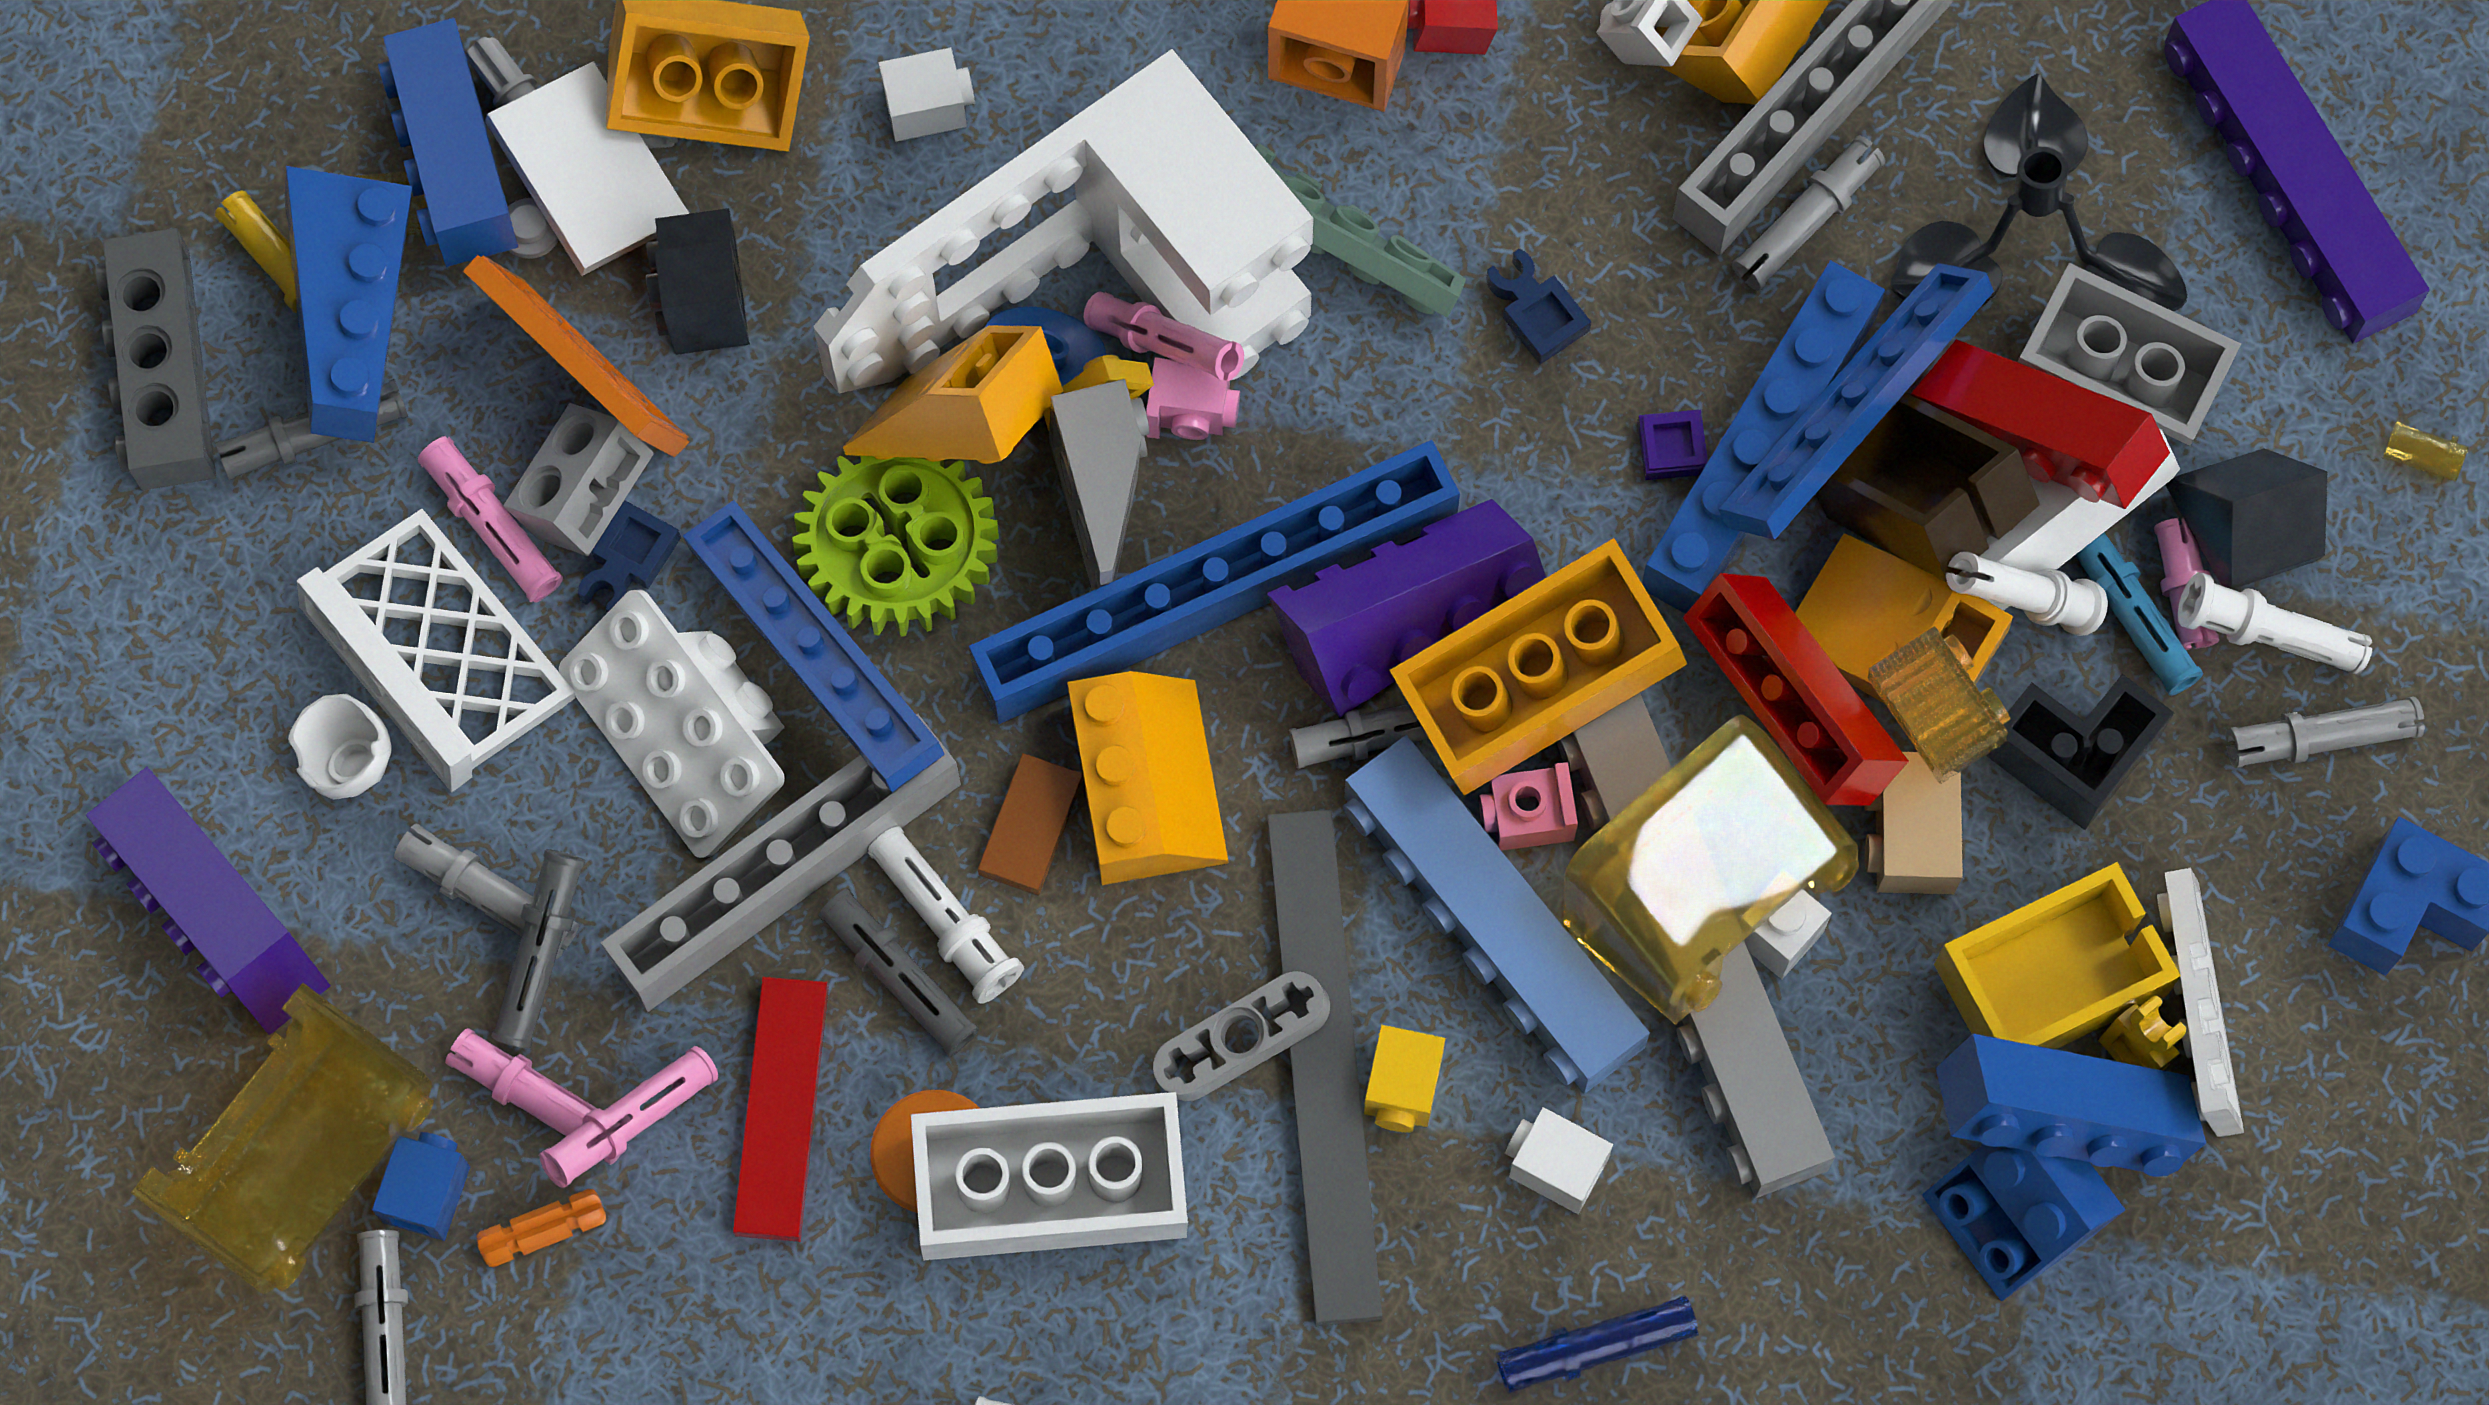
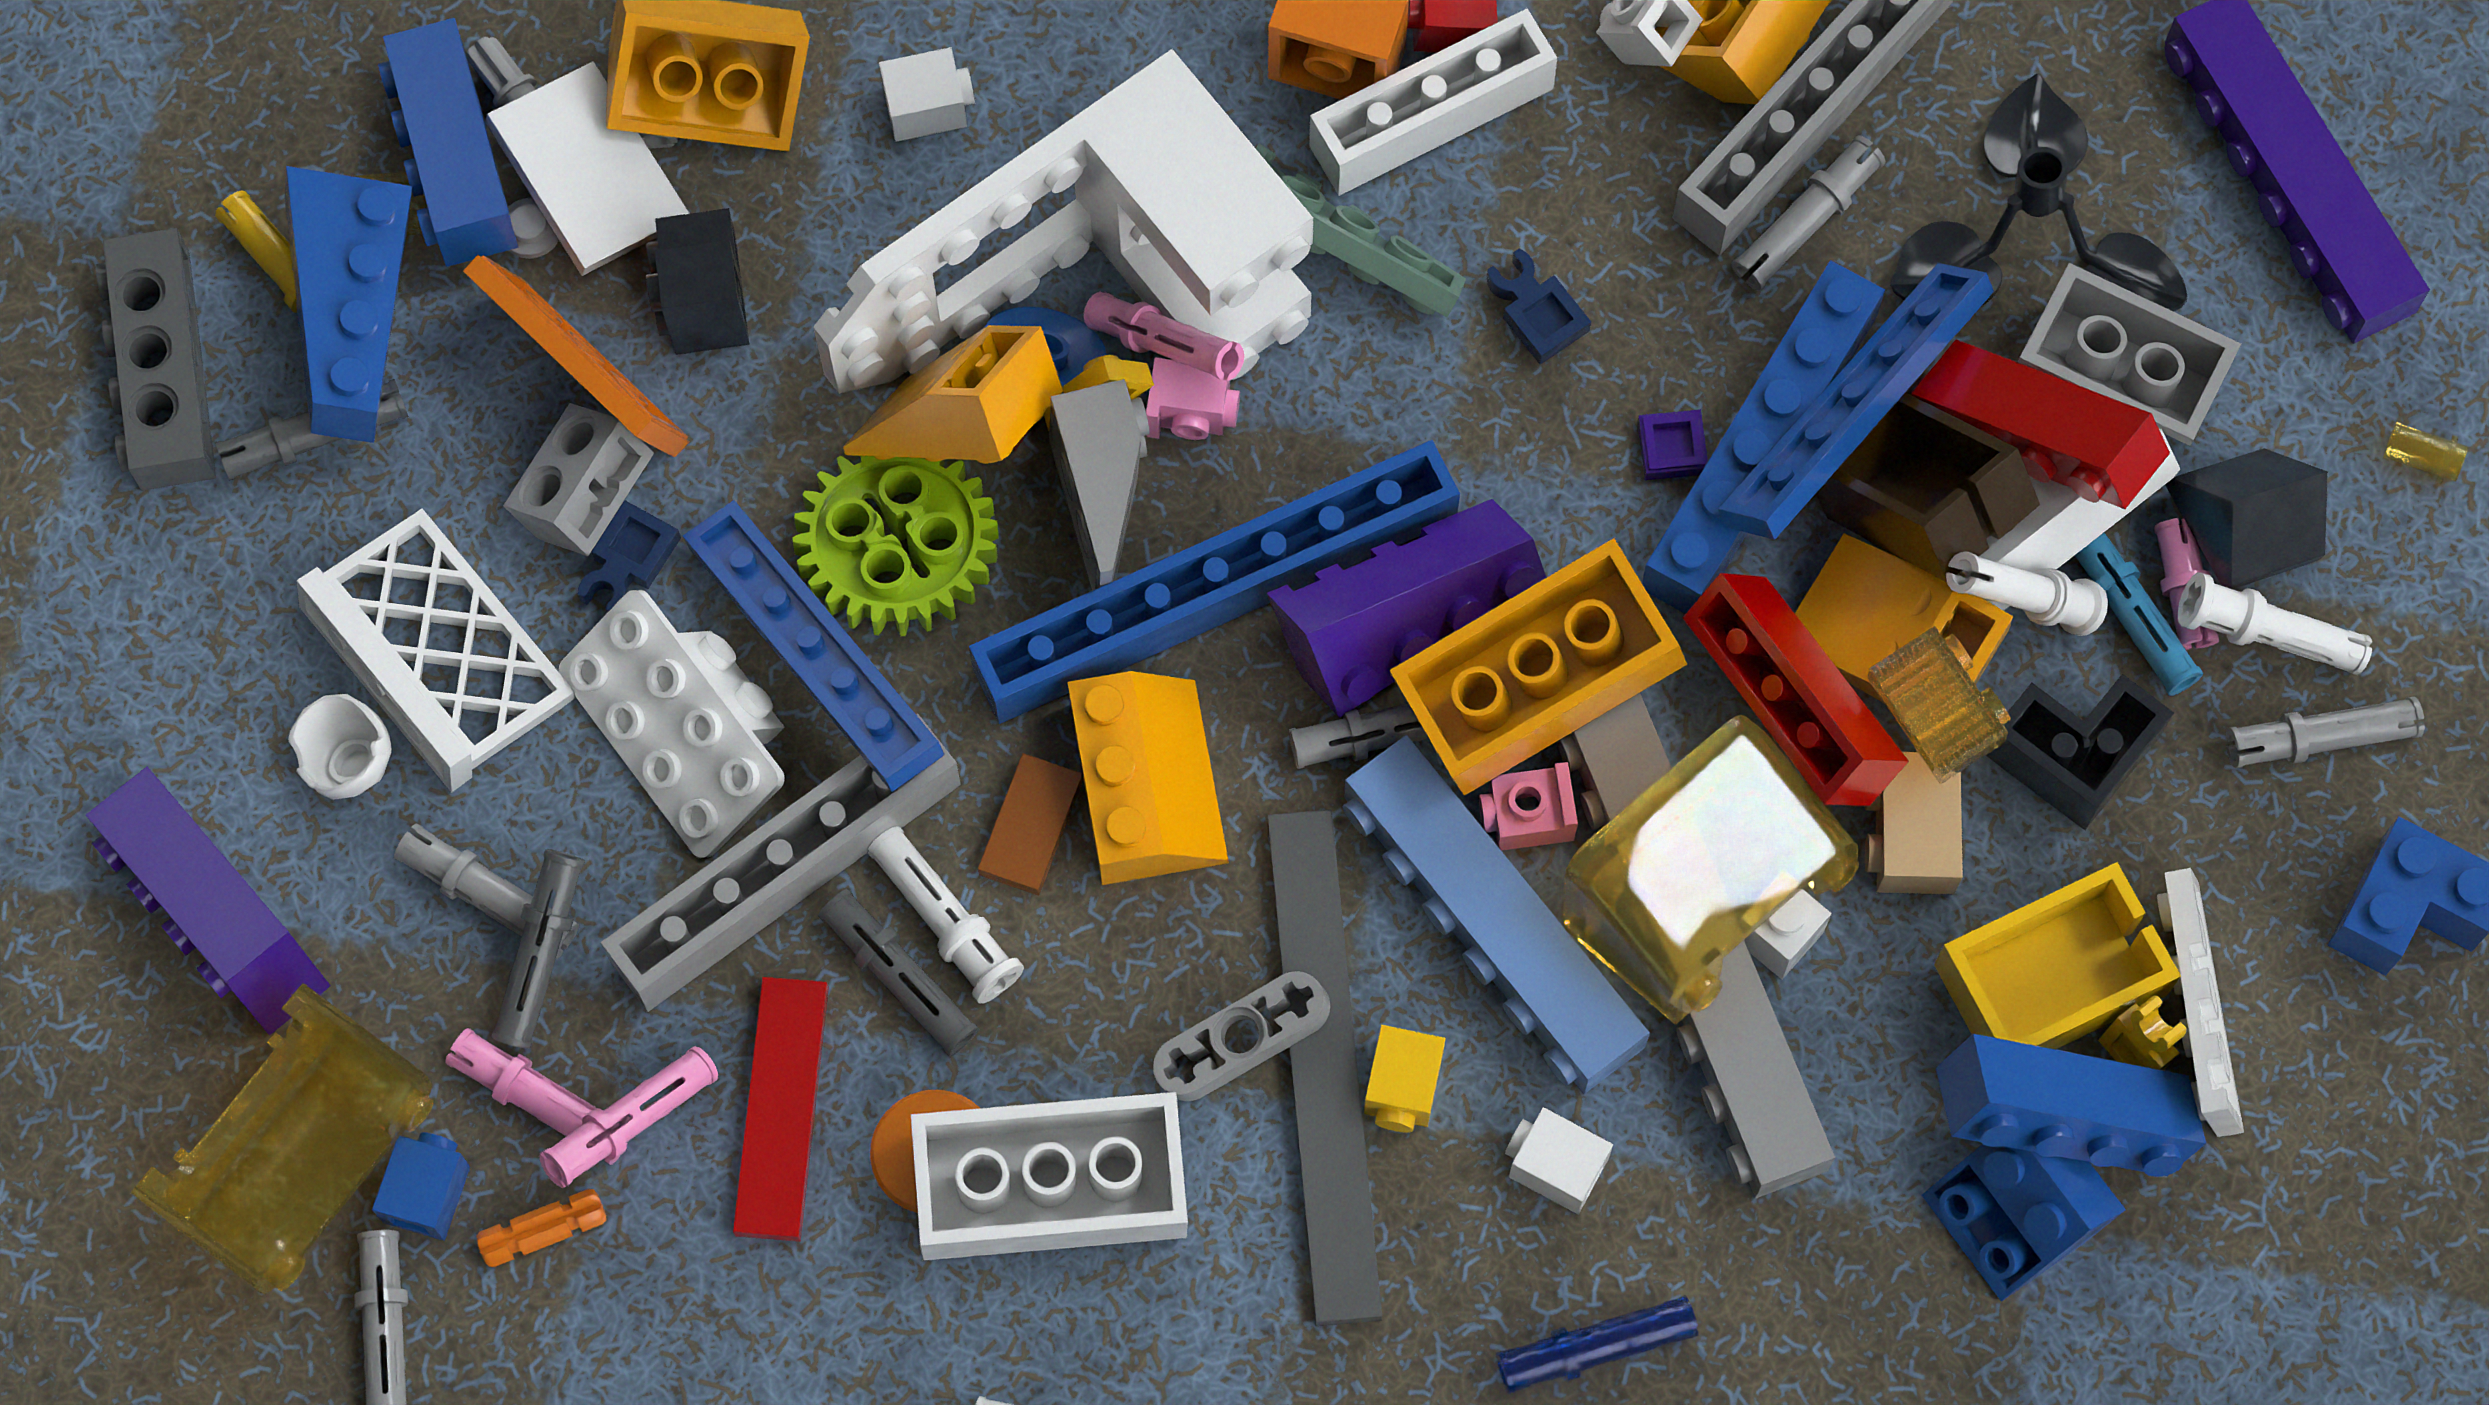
(474, 499): bright pink pin -> none
(1432, 101): none -> white brick

